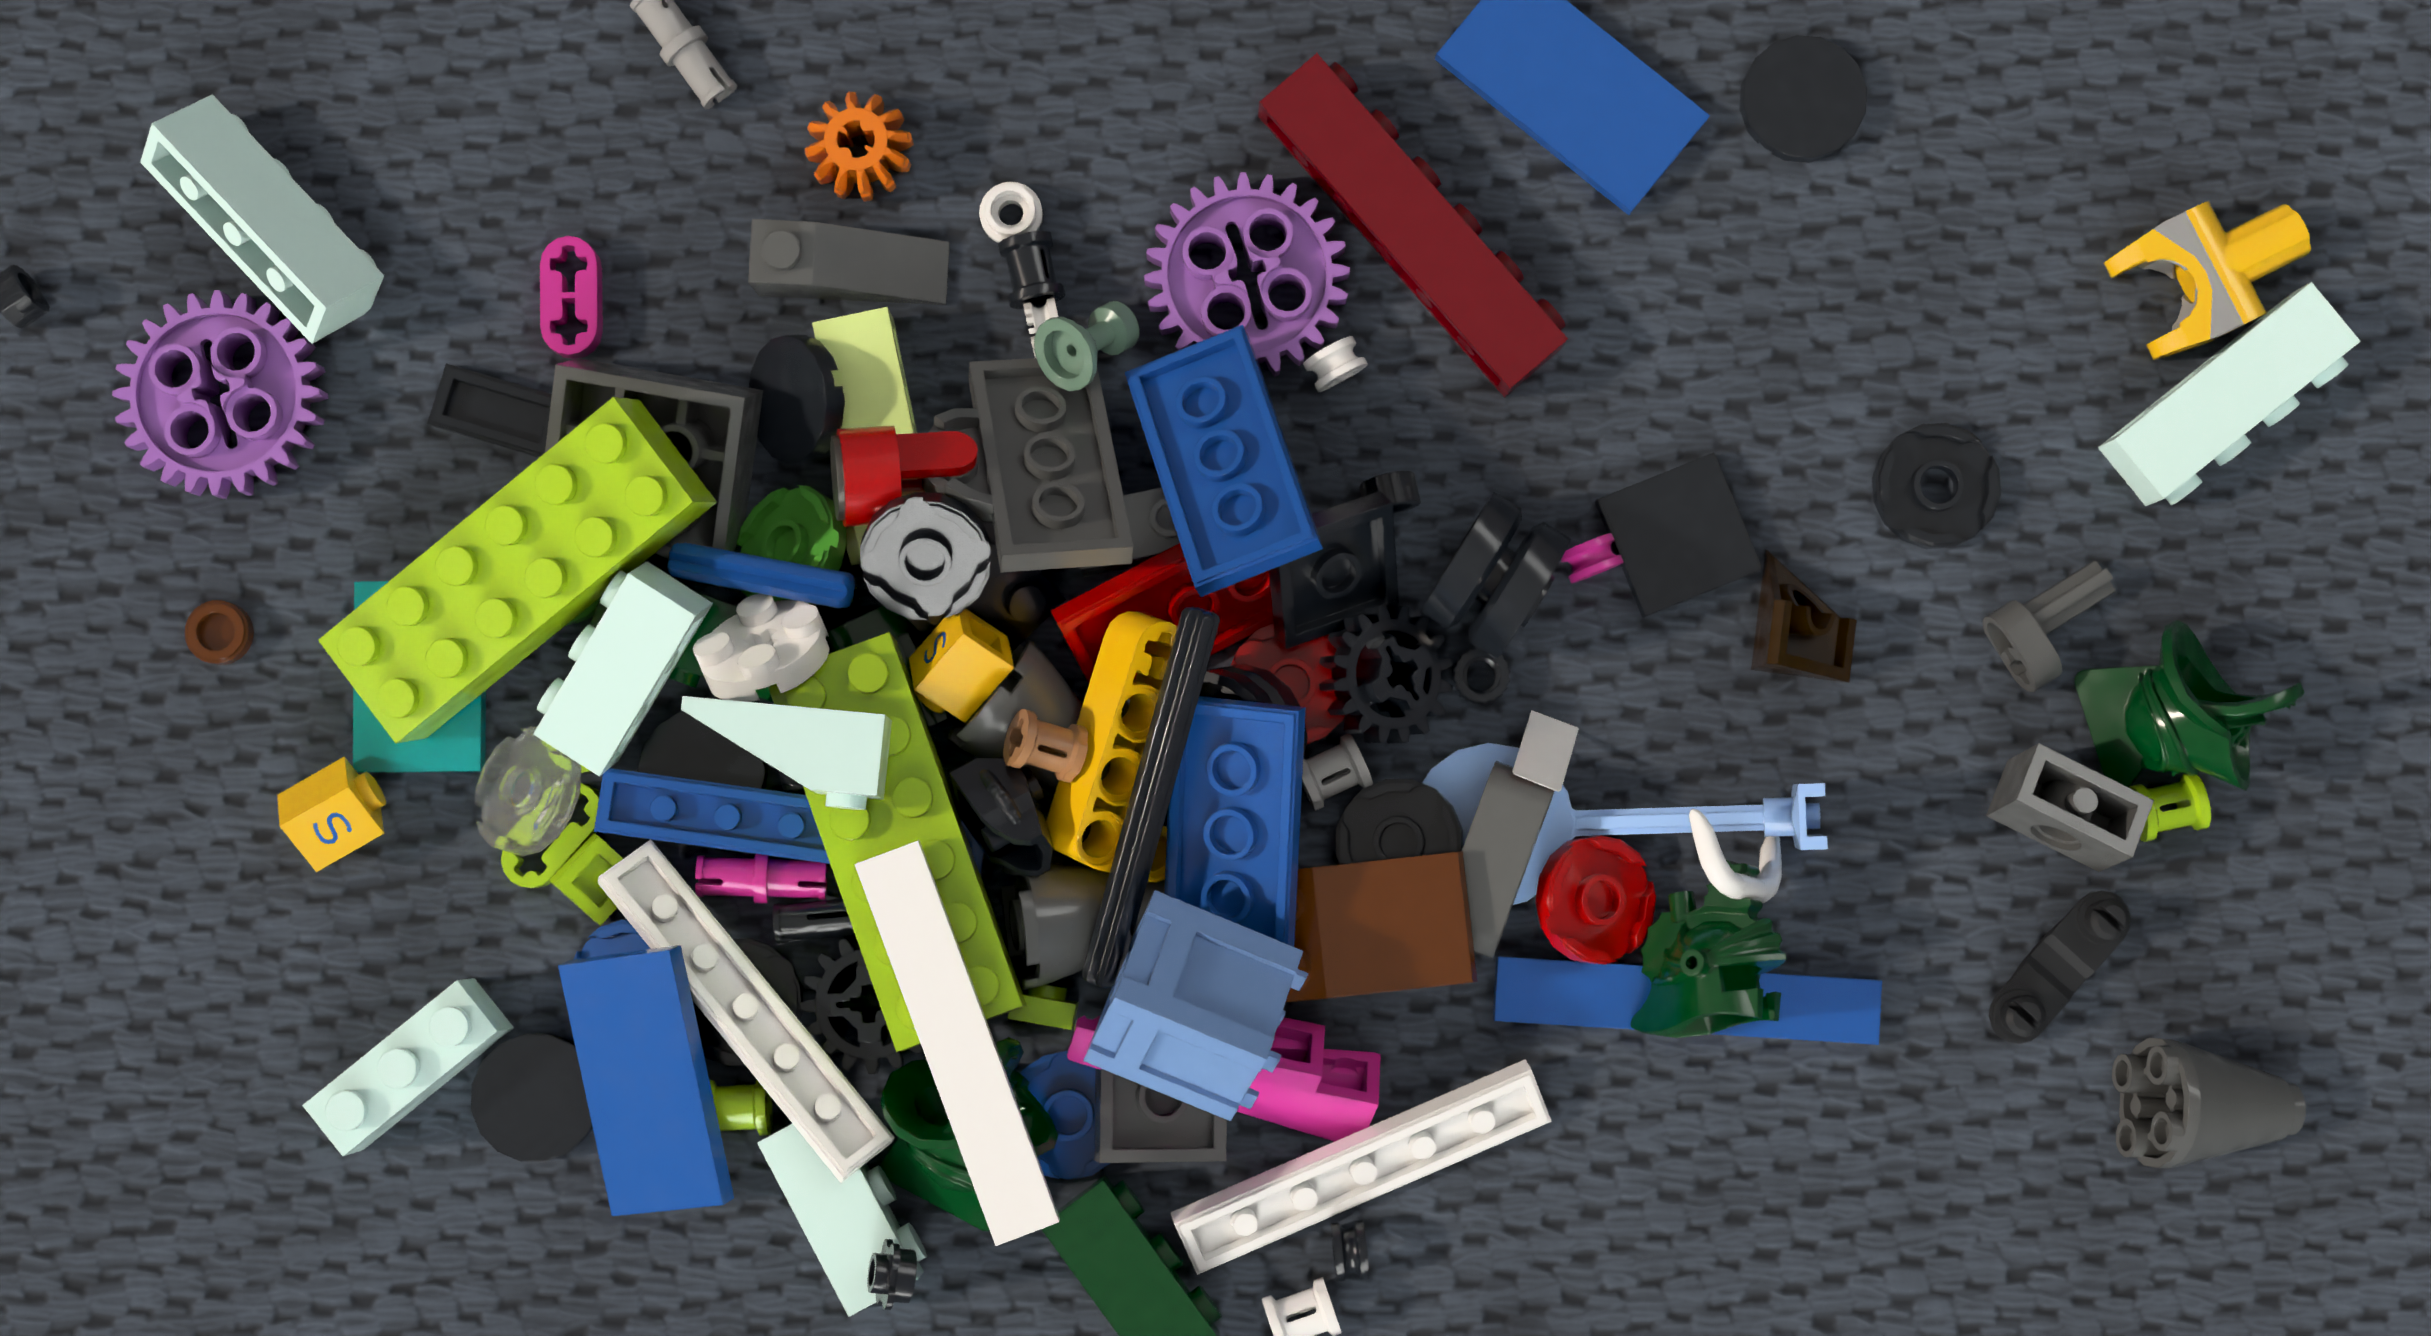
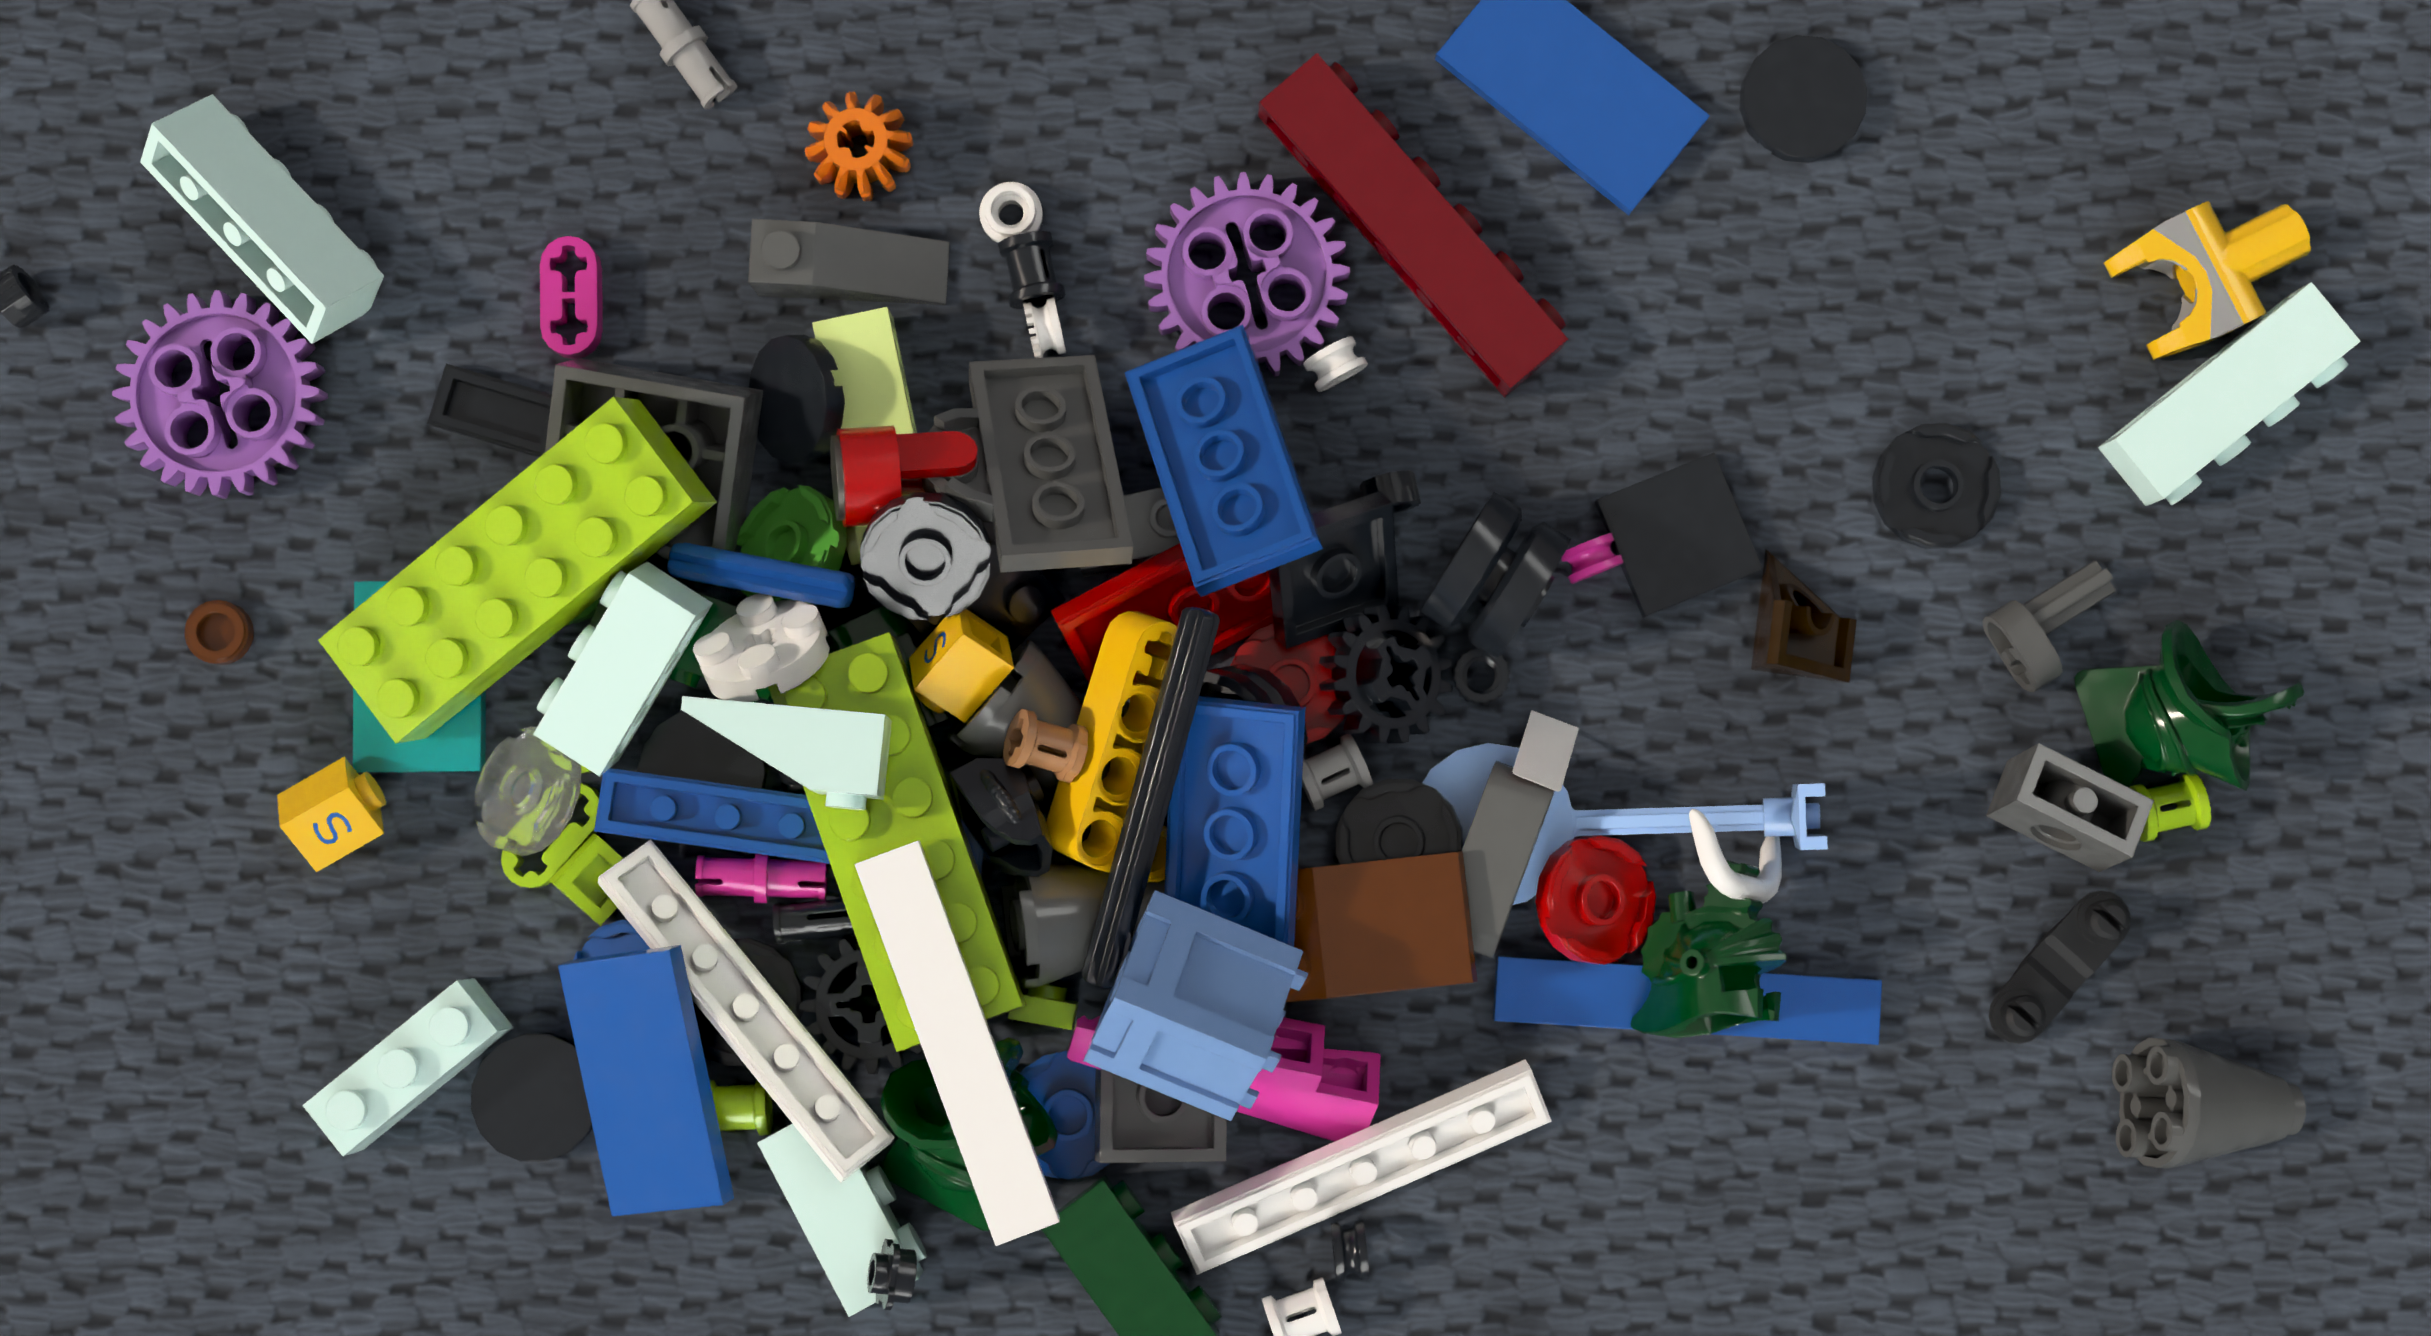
(1070, 351): sand green piece -> none

